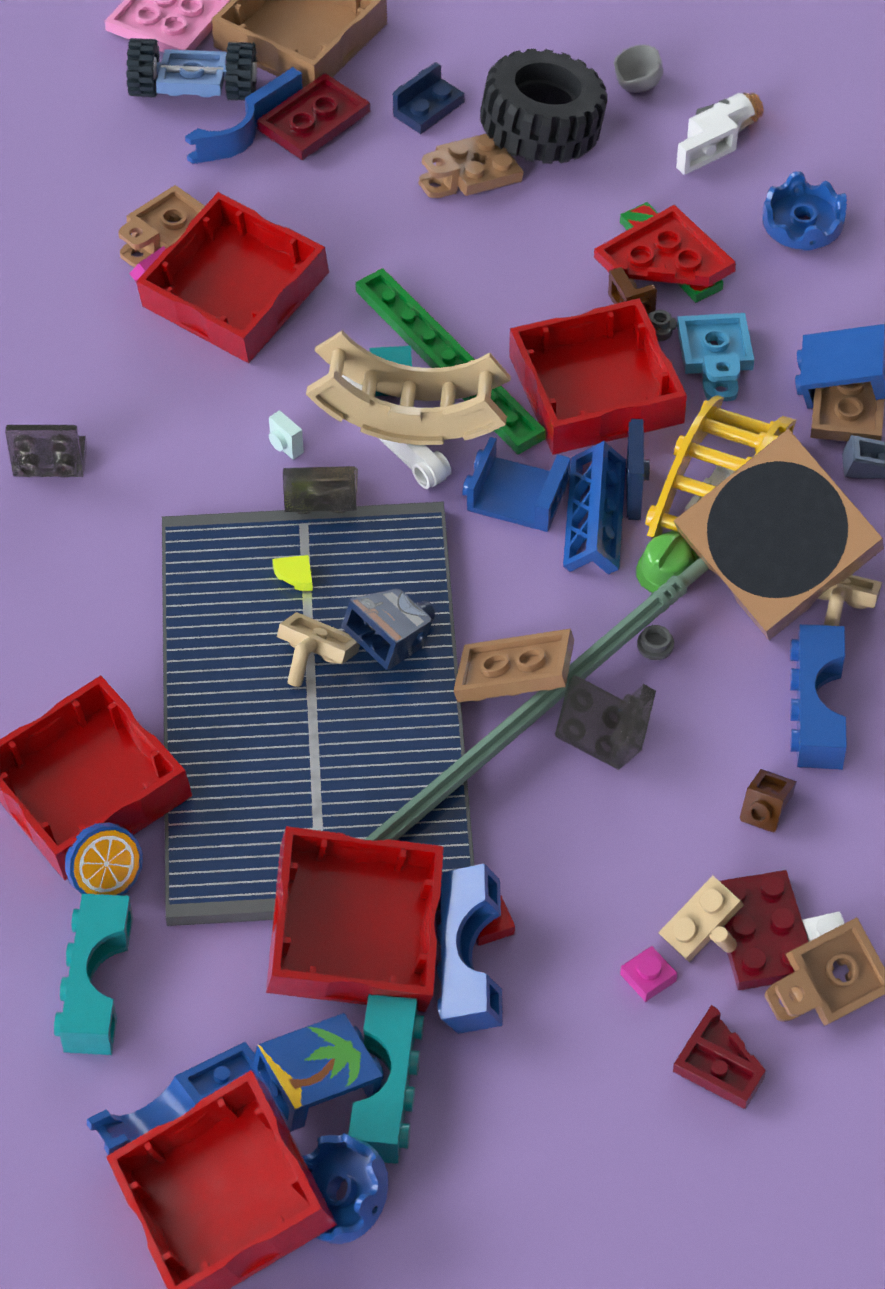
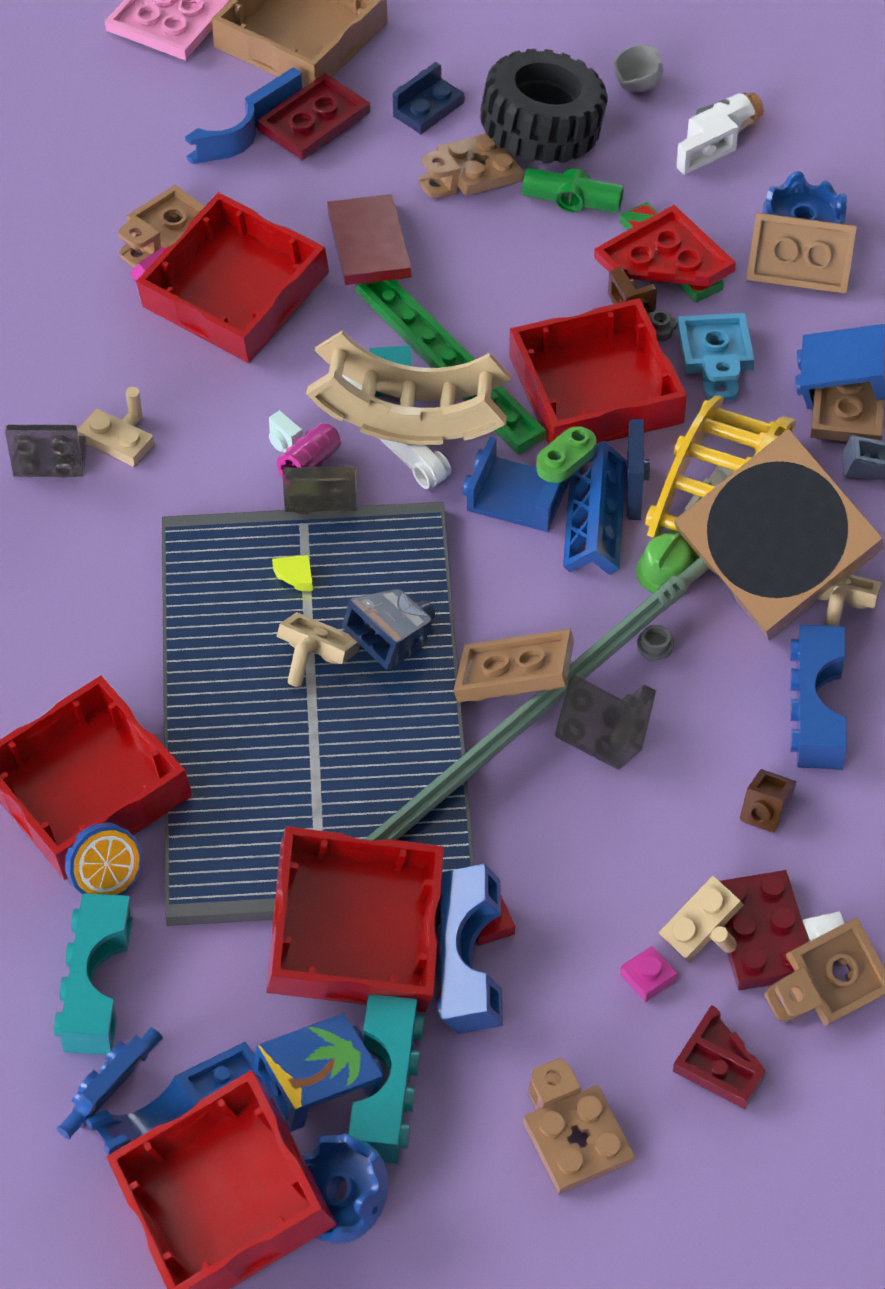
(98, 1088): none -> blue plate
(118, 436): none -> tan plate
(191, 70): plate -> none
(311, 449): none -> dark pink axle
(369, 239): none -> dark red tile
(564, 1109): none -> medium nougat plate
(570, 449): none -> bright green plate
(572, 190): none -> green piece
(801, 252): none -> medium nougat plate

